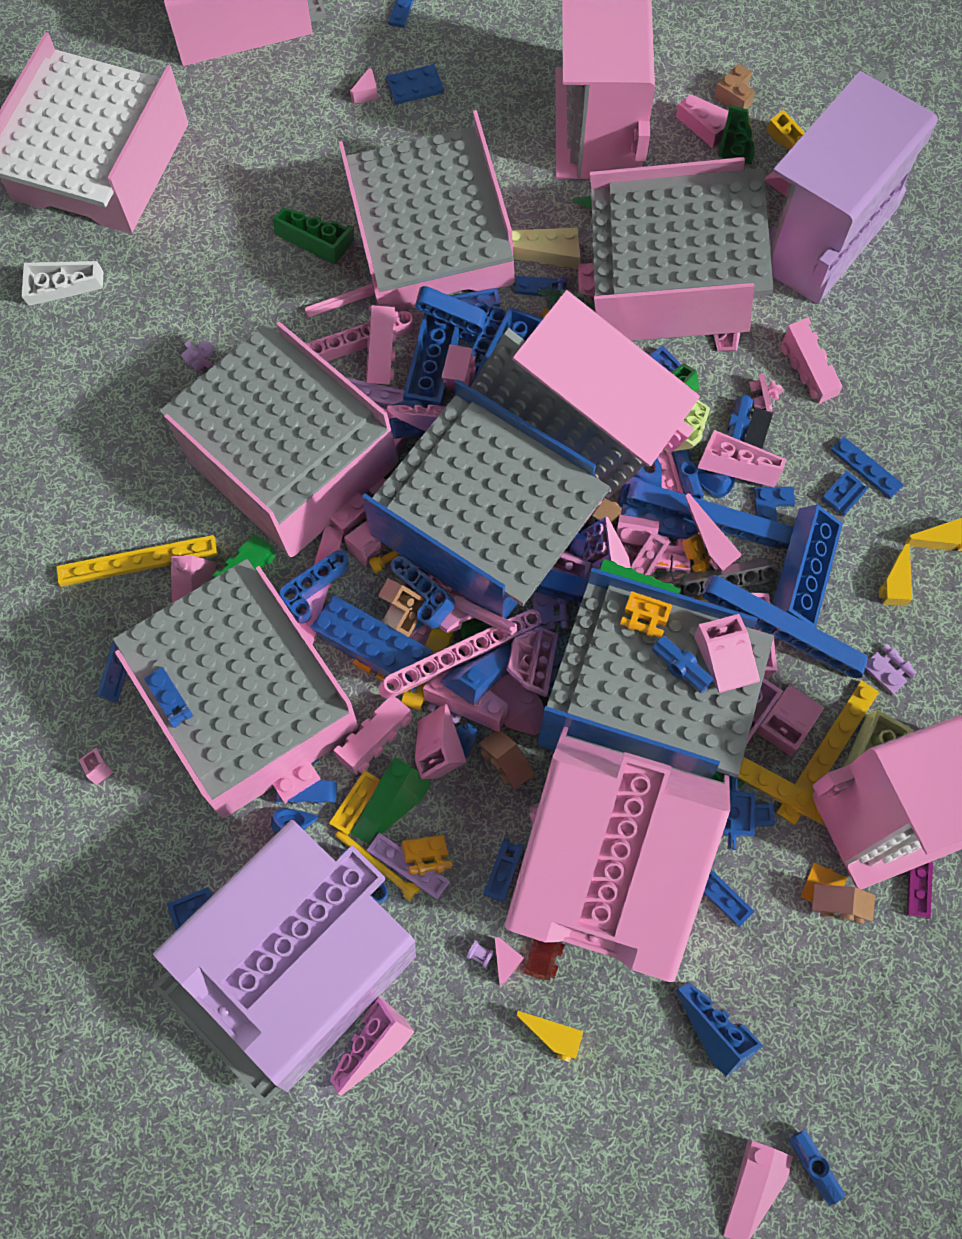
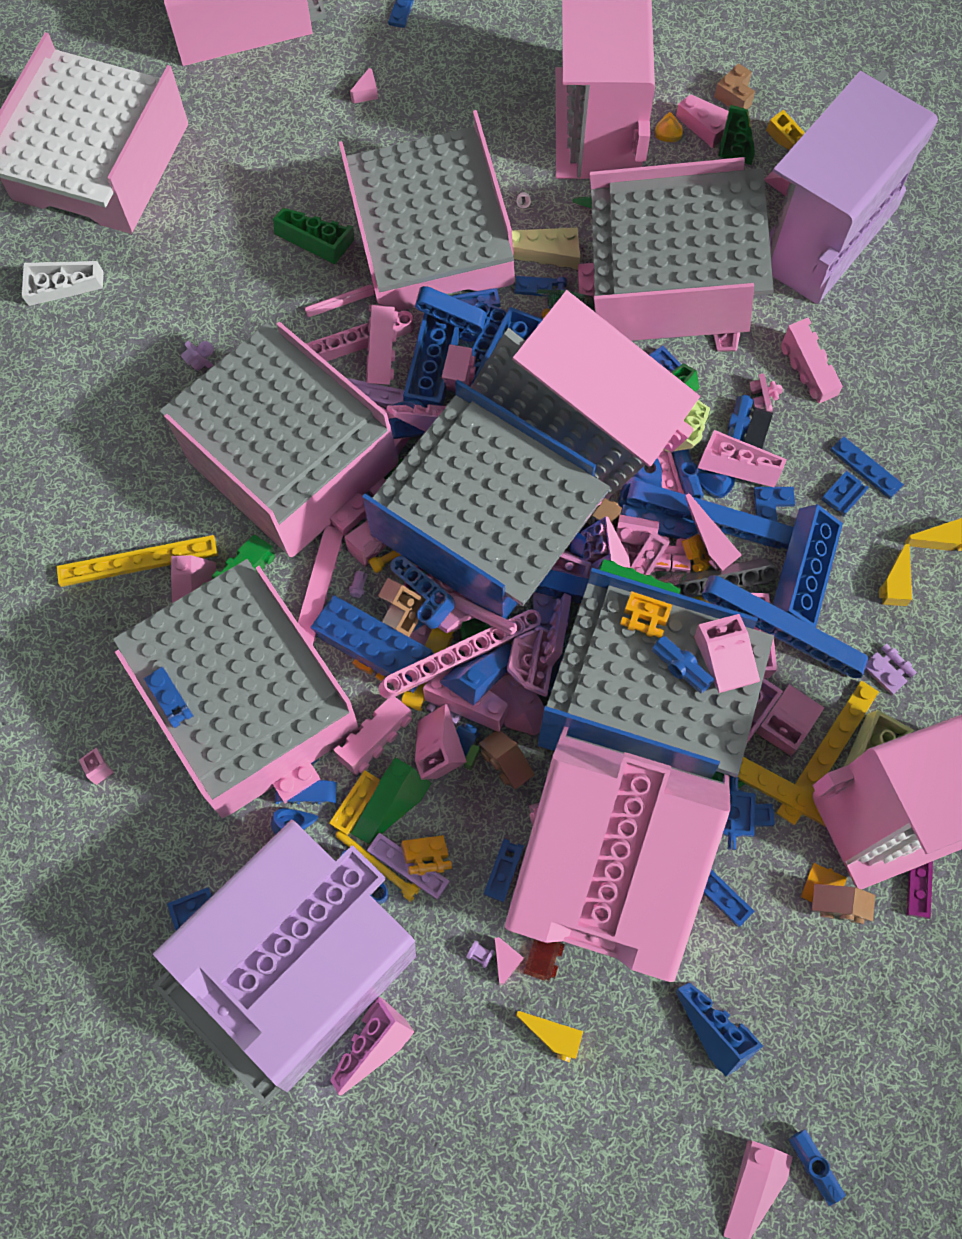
(112, 677): blue plate -> none
(317, 582): blue beam -> none
(356, 589): none -> lavender pin
(414, 84): blue plate -> none
(472, 756): none -> bright green tile
(527, 198): none -> white hinge
(557, 632): none -> bright pink plate
(668, 129): none -> yellow piece

